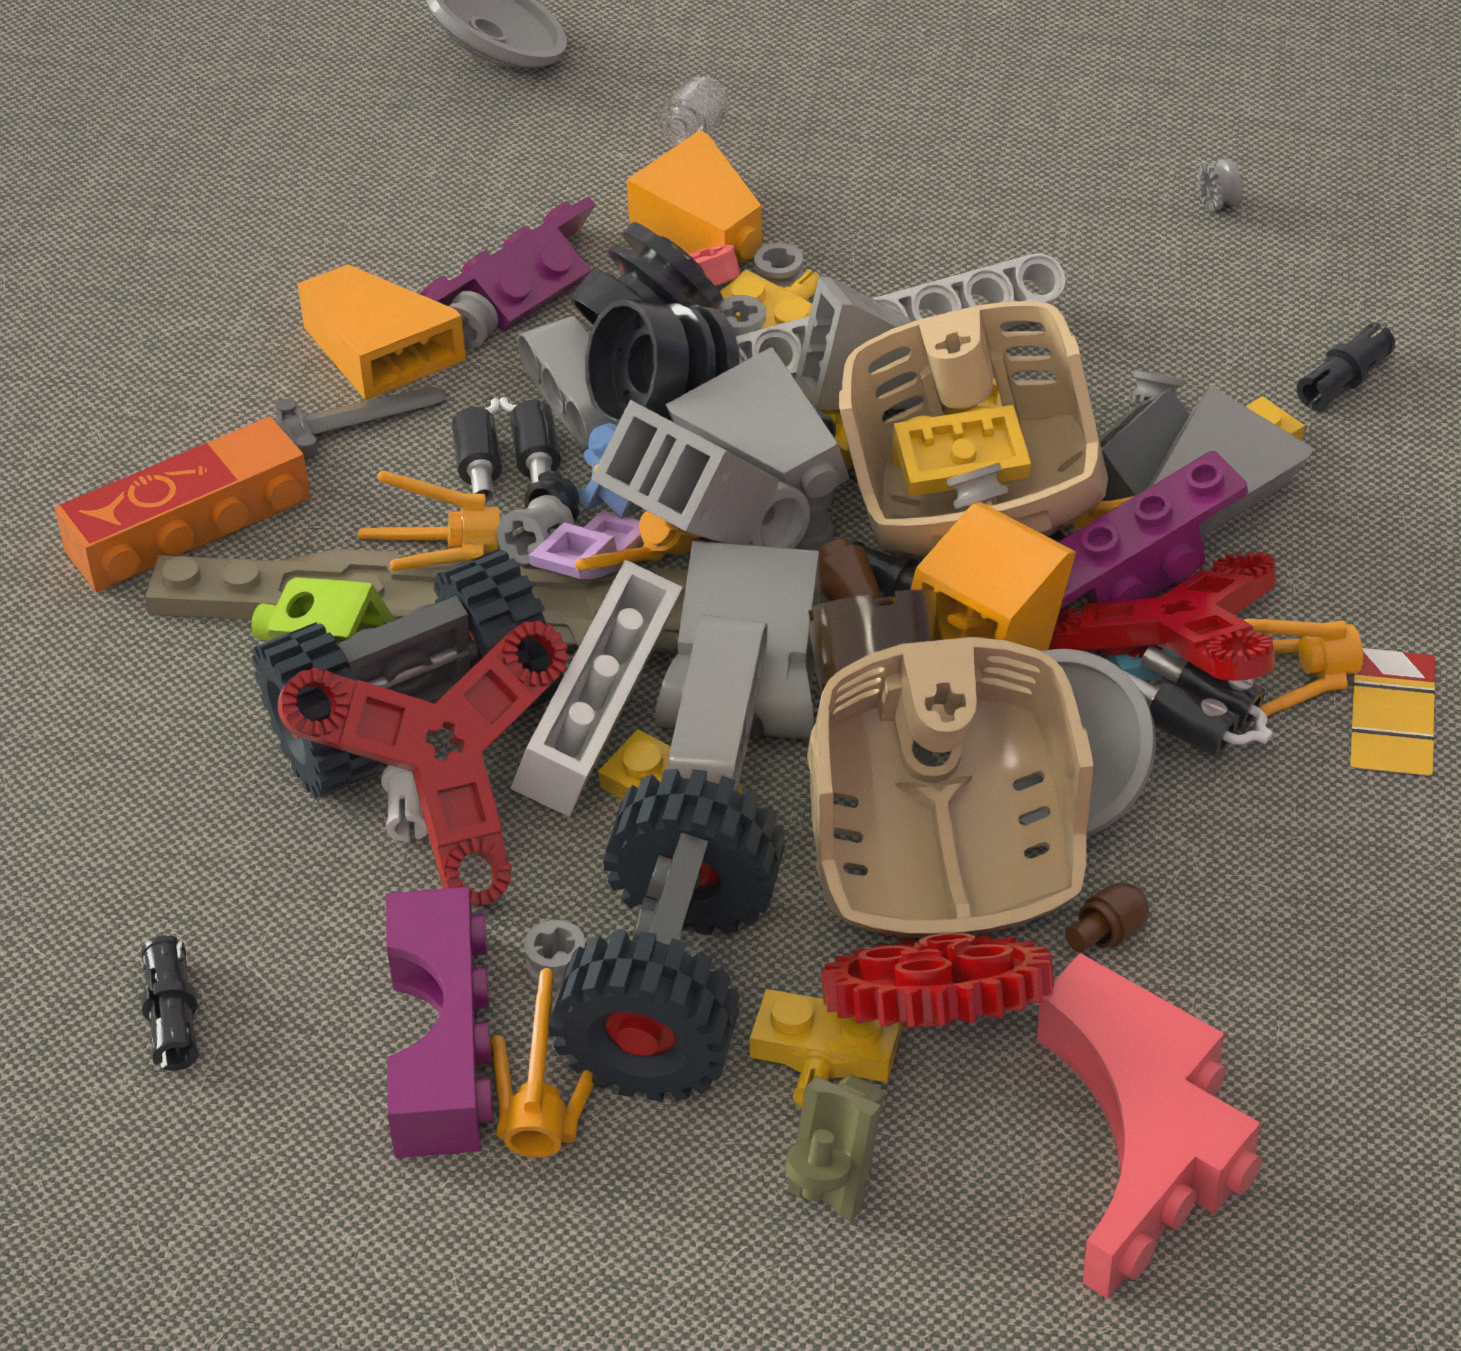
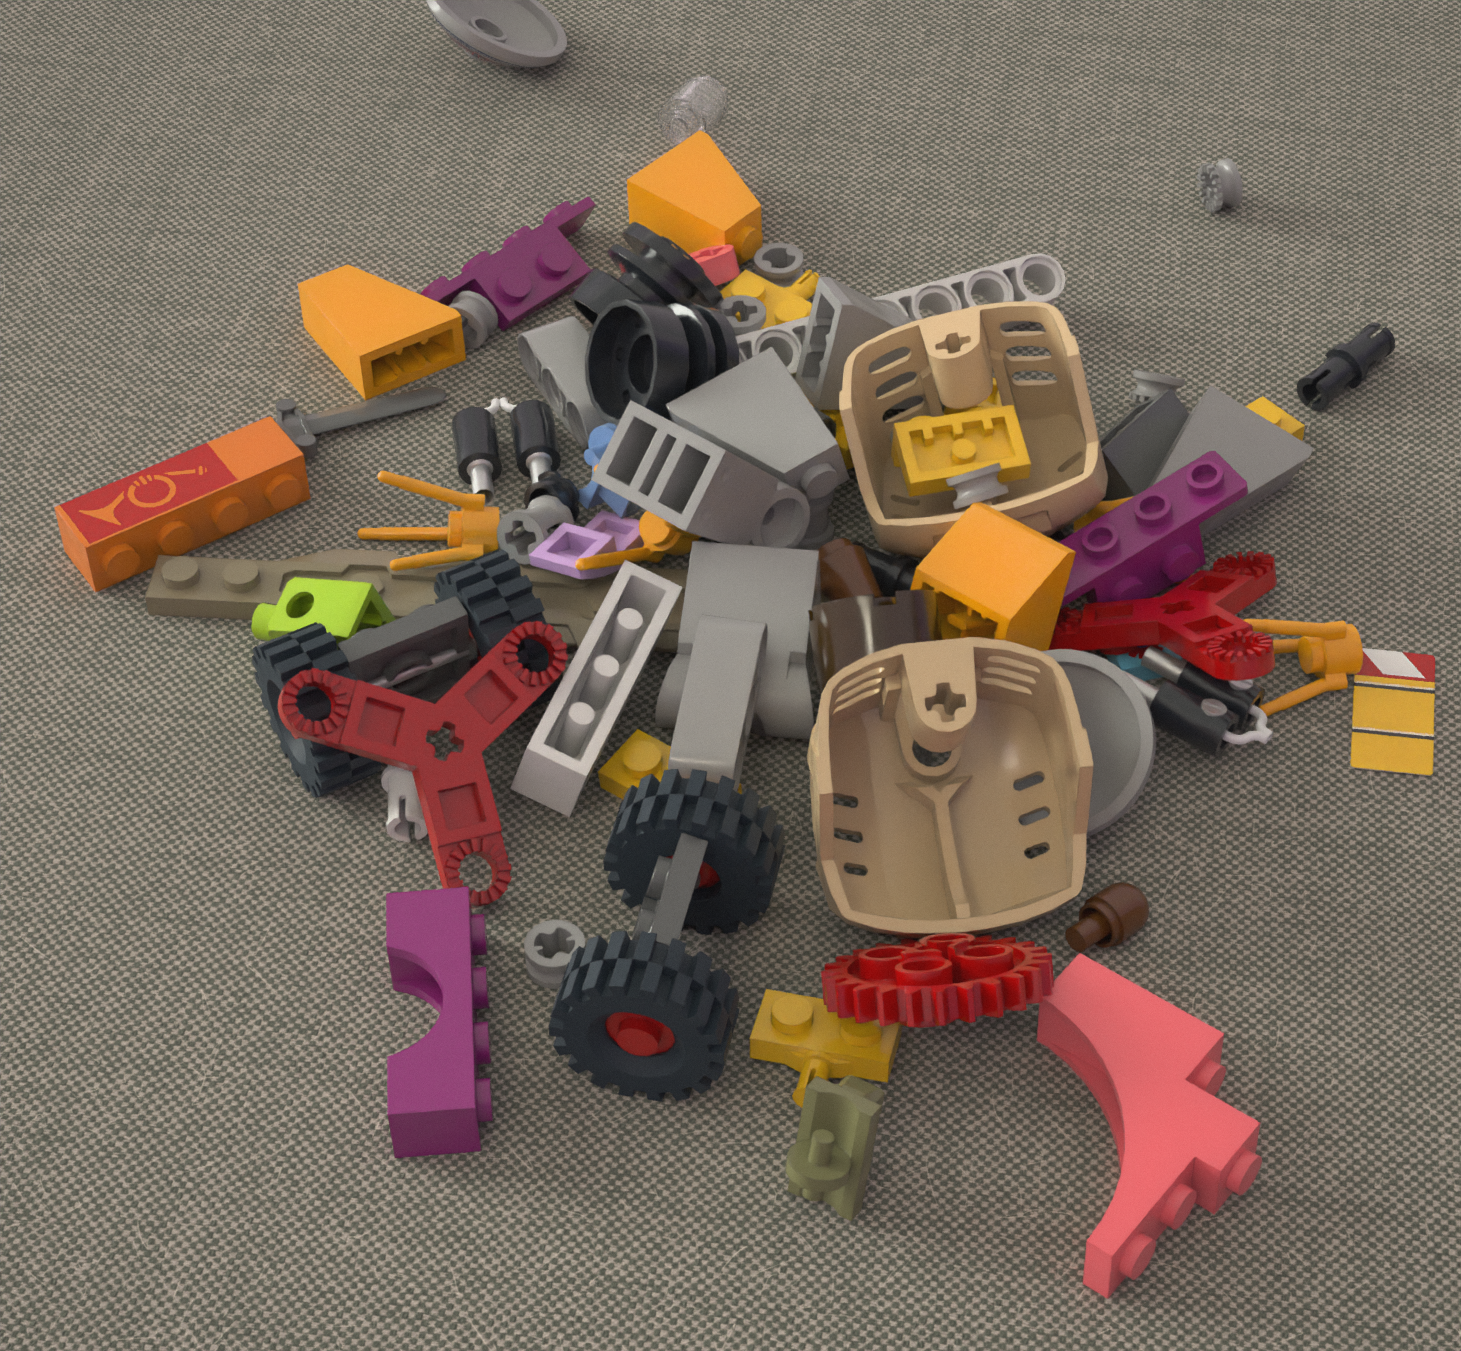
(169, 1003): black pin -> none
(535, 1117): light orange plant -> none

